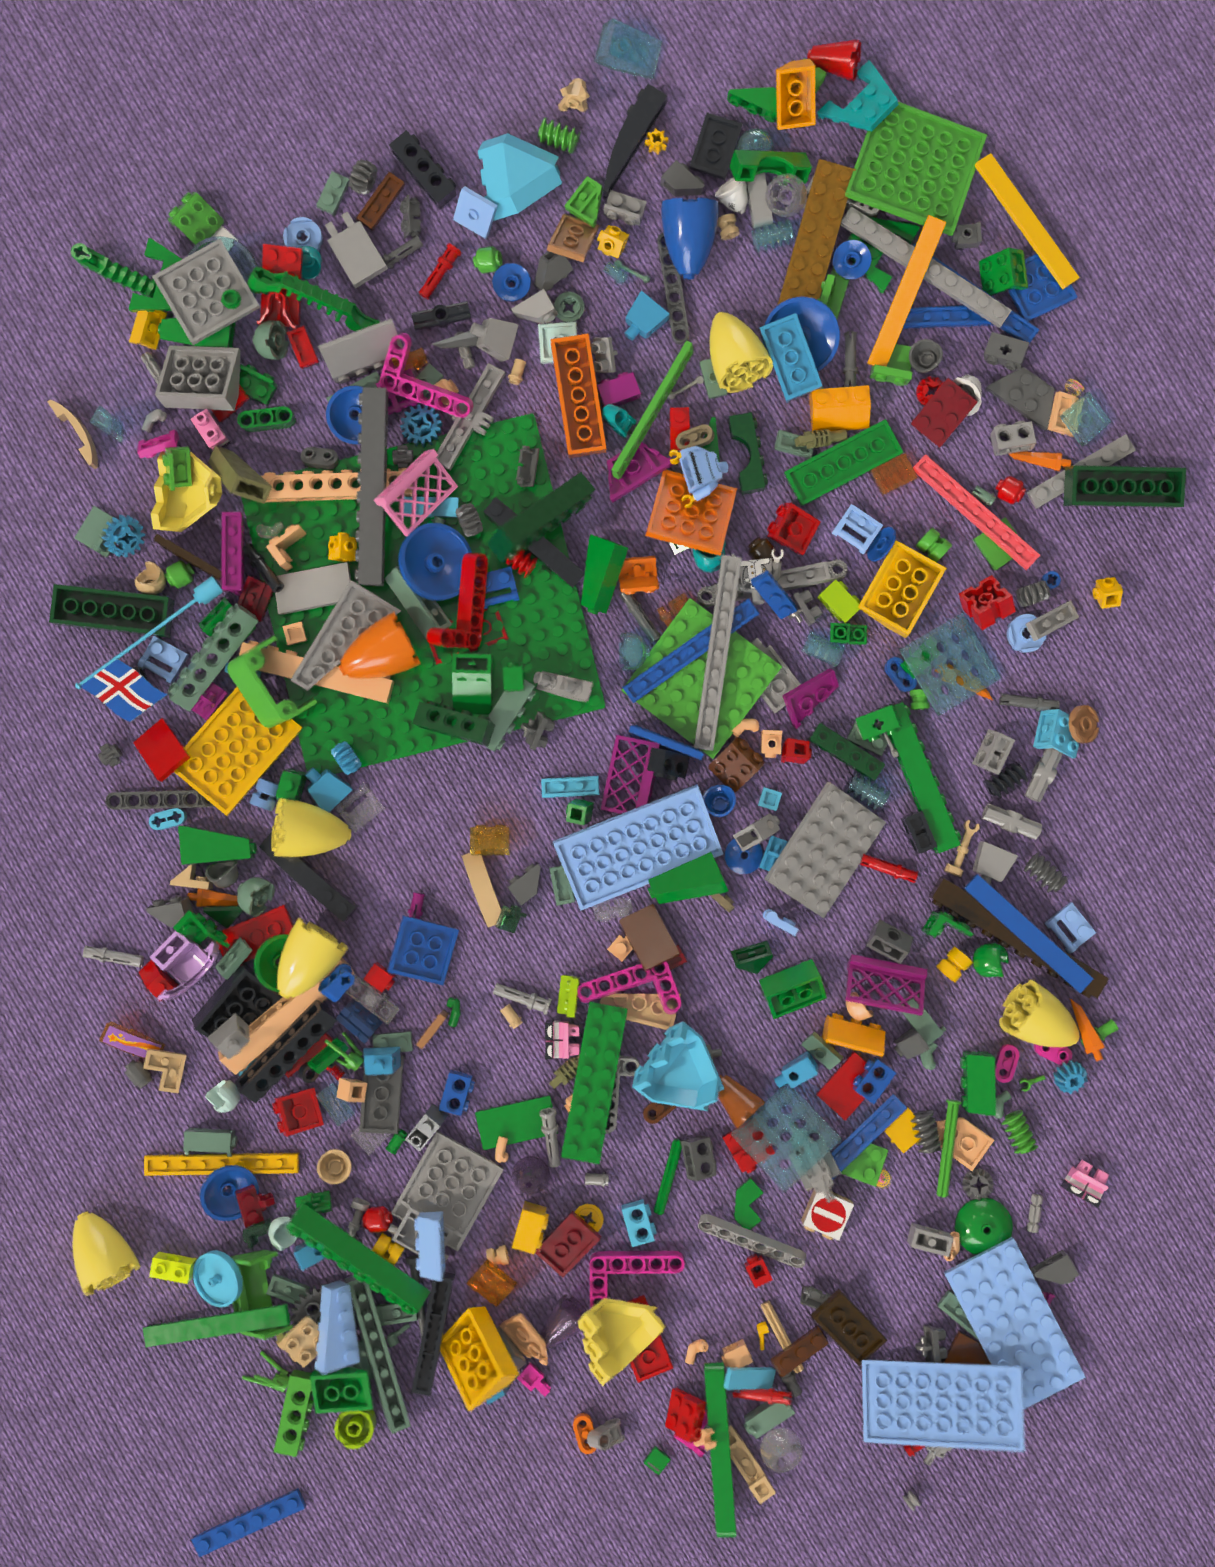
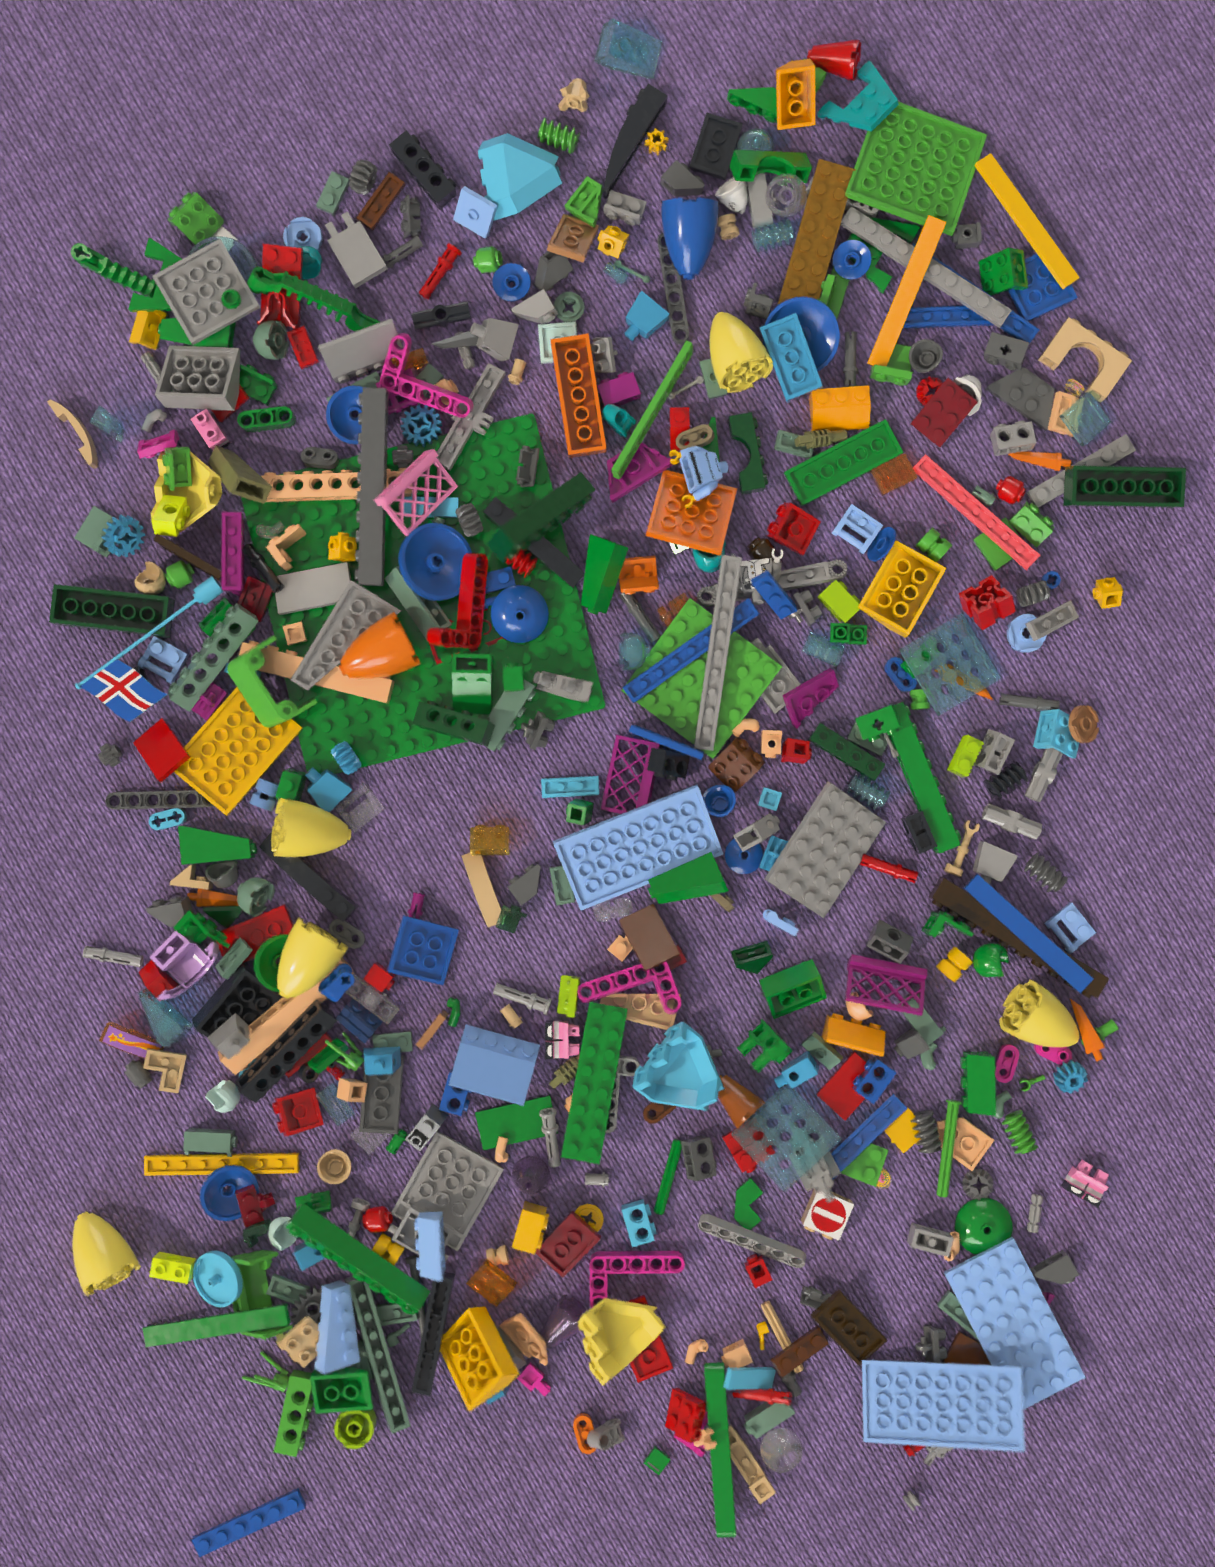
(164, 1019): none -> clear light blue slope
(170, 515): none -> neon yellow brick
(347, 934): none -> dark grey plate
(494, 1065): none -> medium blue slope
(514, 600): none -> blue dish
(757, 305): none -> dark grey bracket
(773, 1046): none -> green piece
(965, 756): none -> lime brick
(1032, 524): none -> bright green bracket
(1111, 361): none -> tan arch

